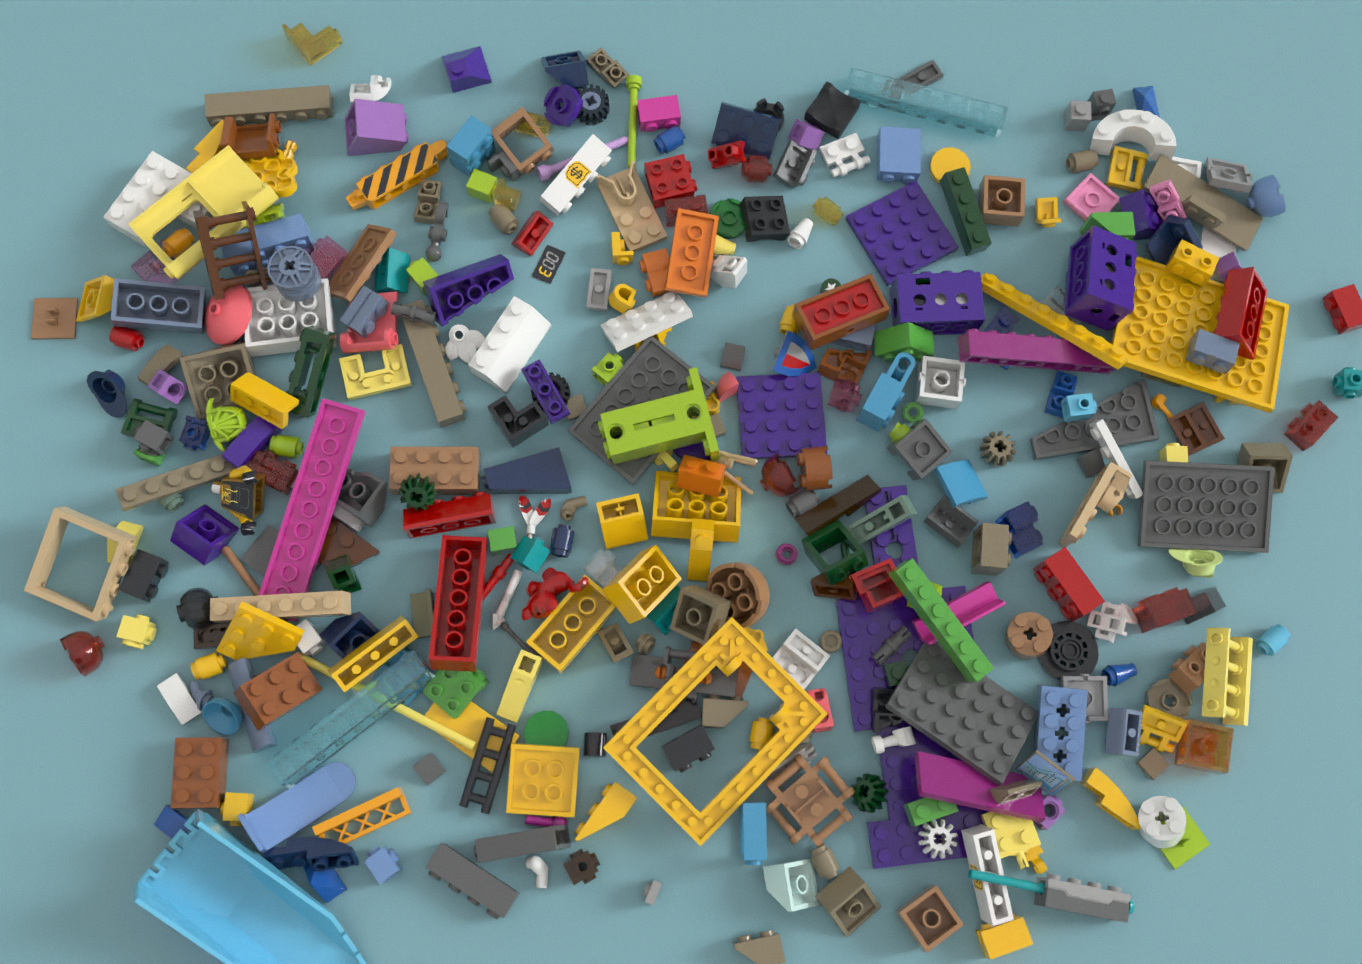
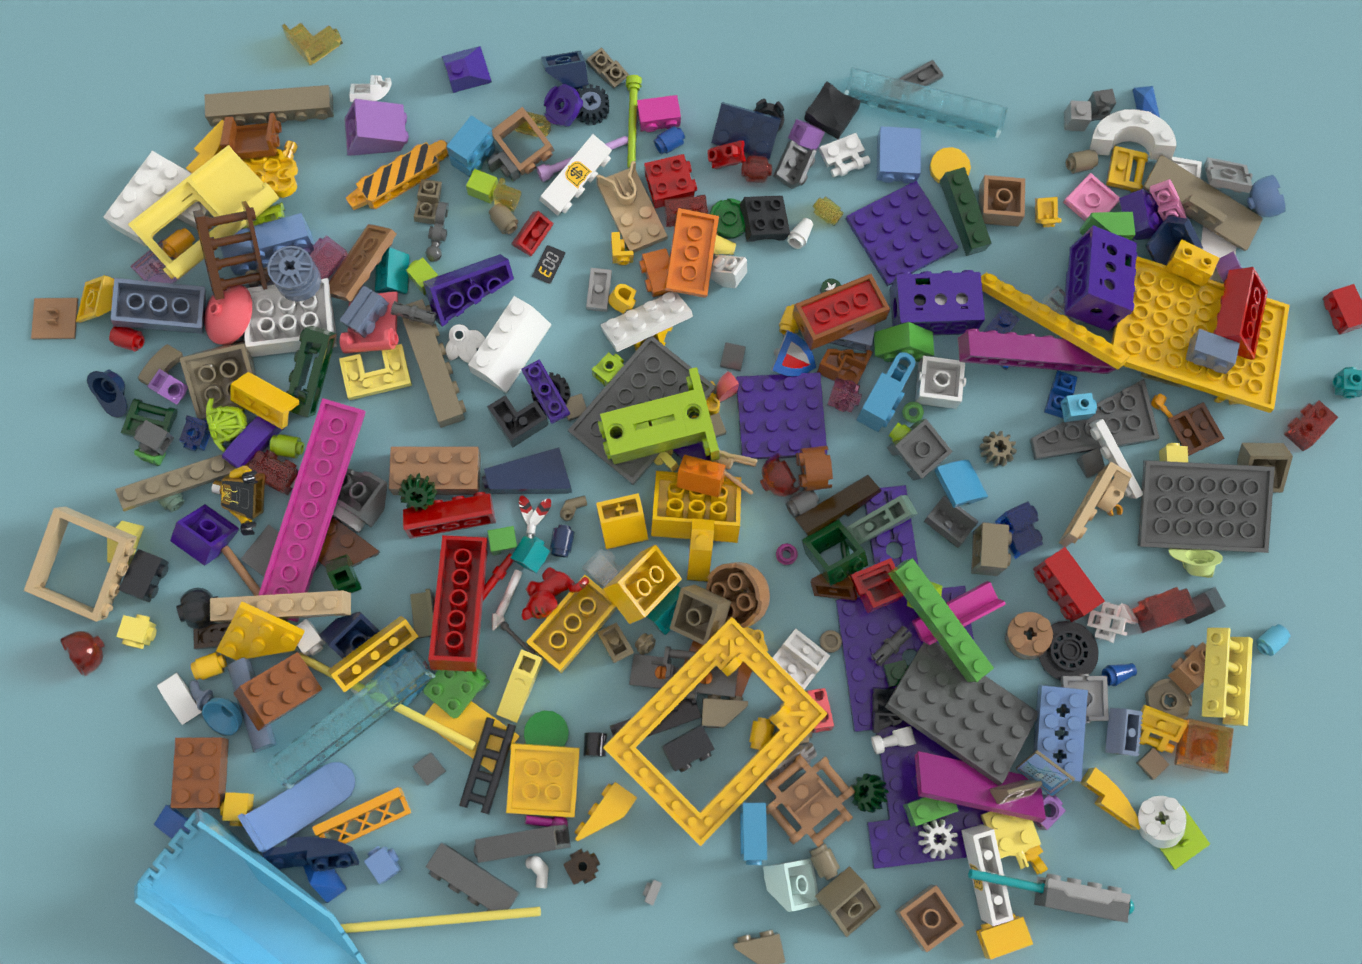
(442, 919): none -> light yellow piece

